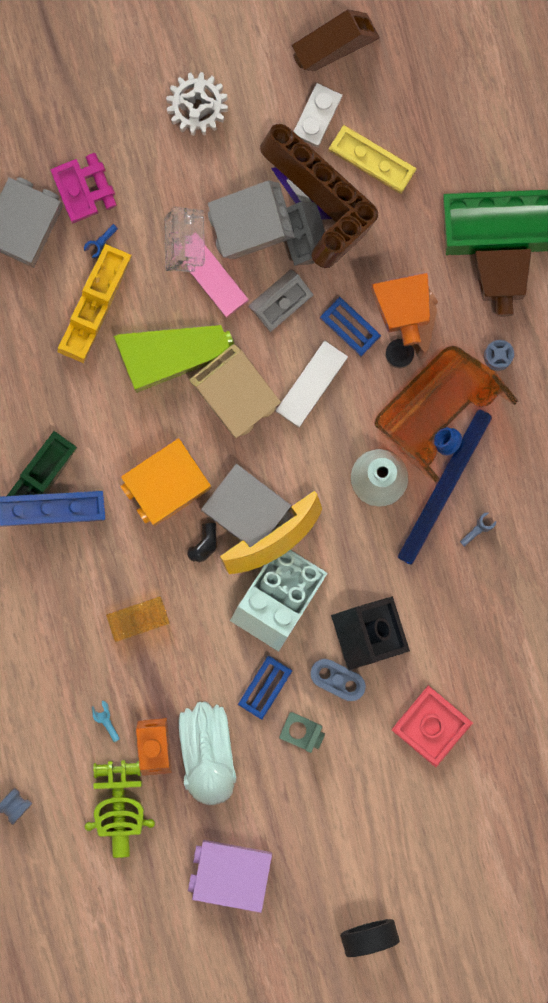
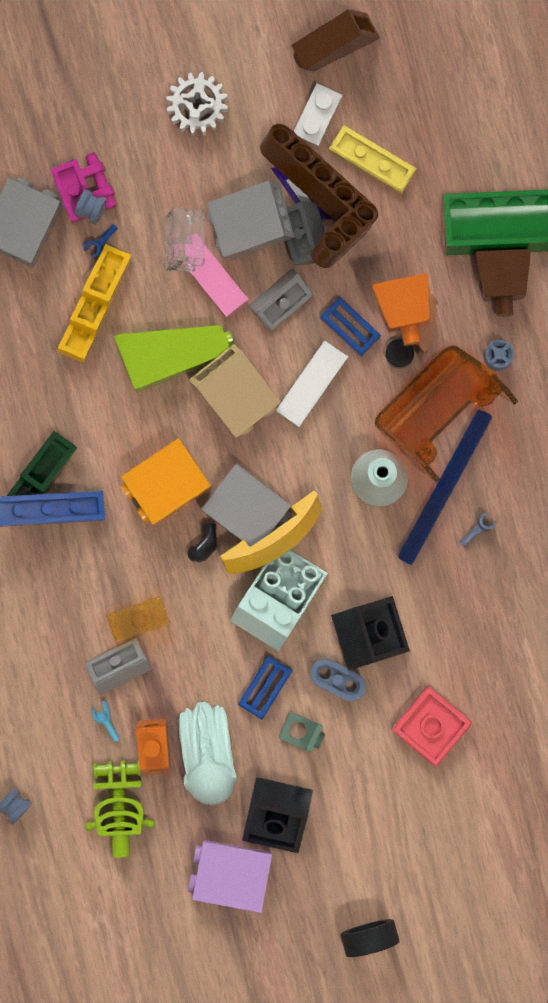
(90, 206): none -> sand blue wheel
(118, 666): none -> light grey slope
(277, 815): none -> black slope
(448, 441): blue plate -> none

